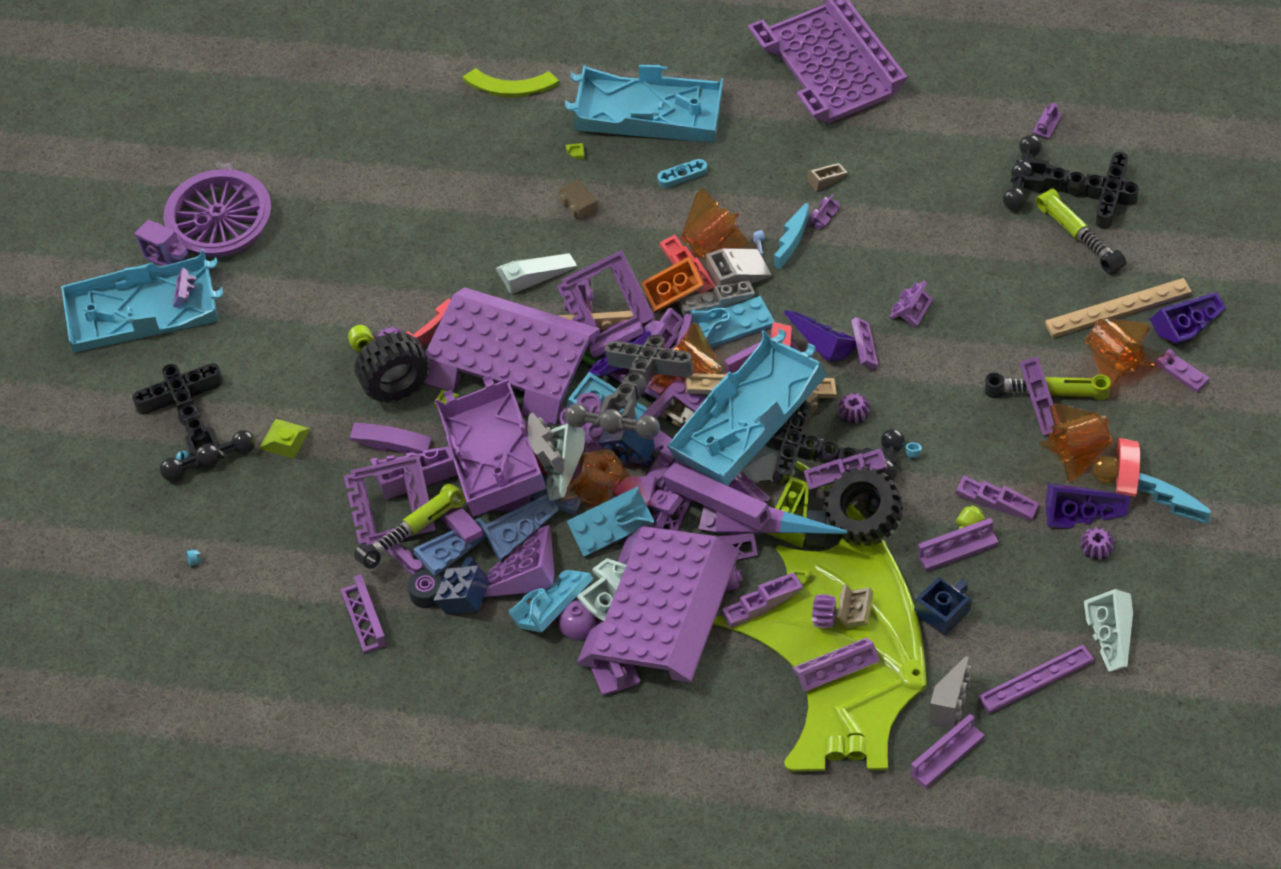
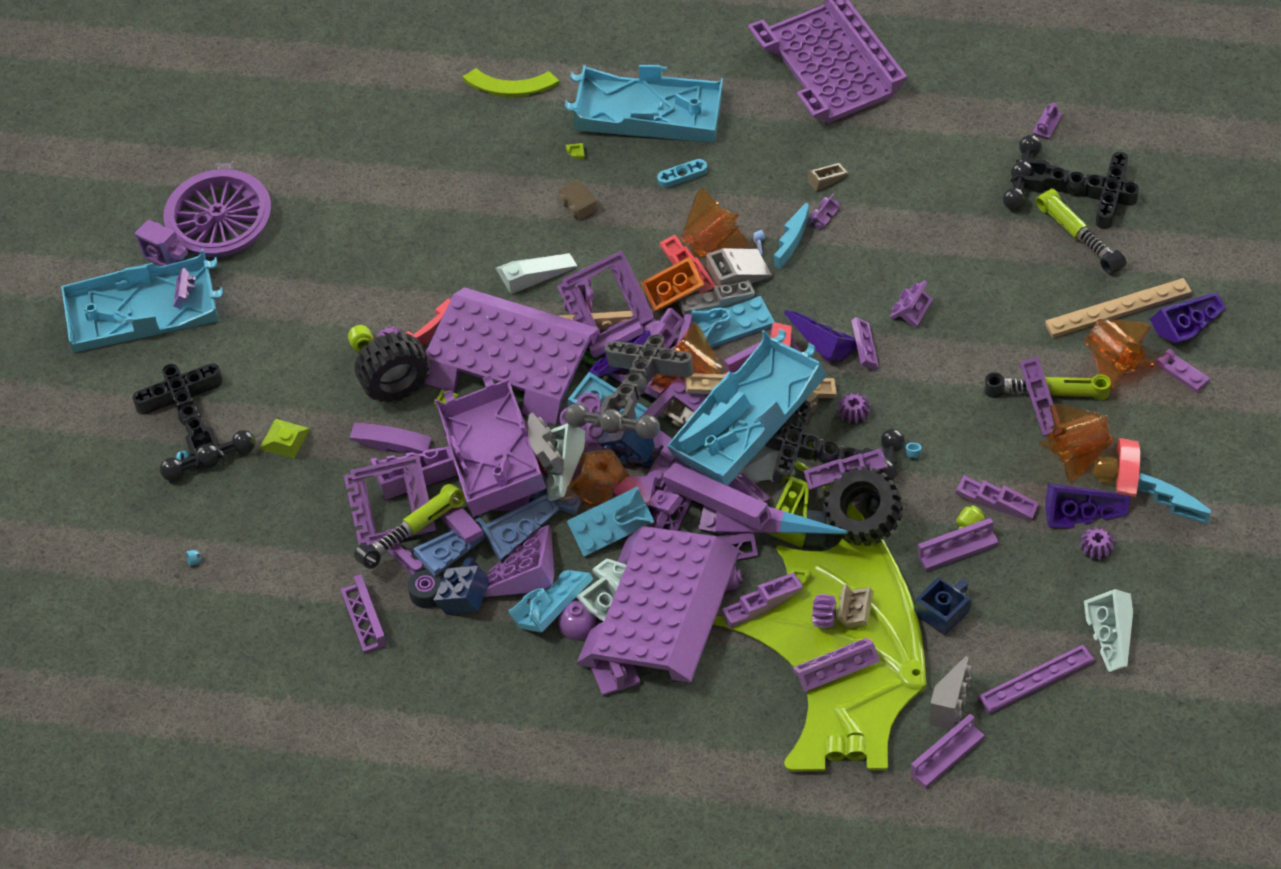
(715, 423): none -> medium azure slope

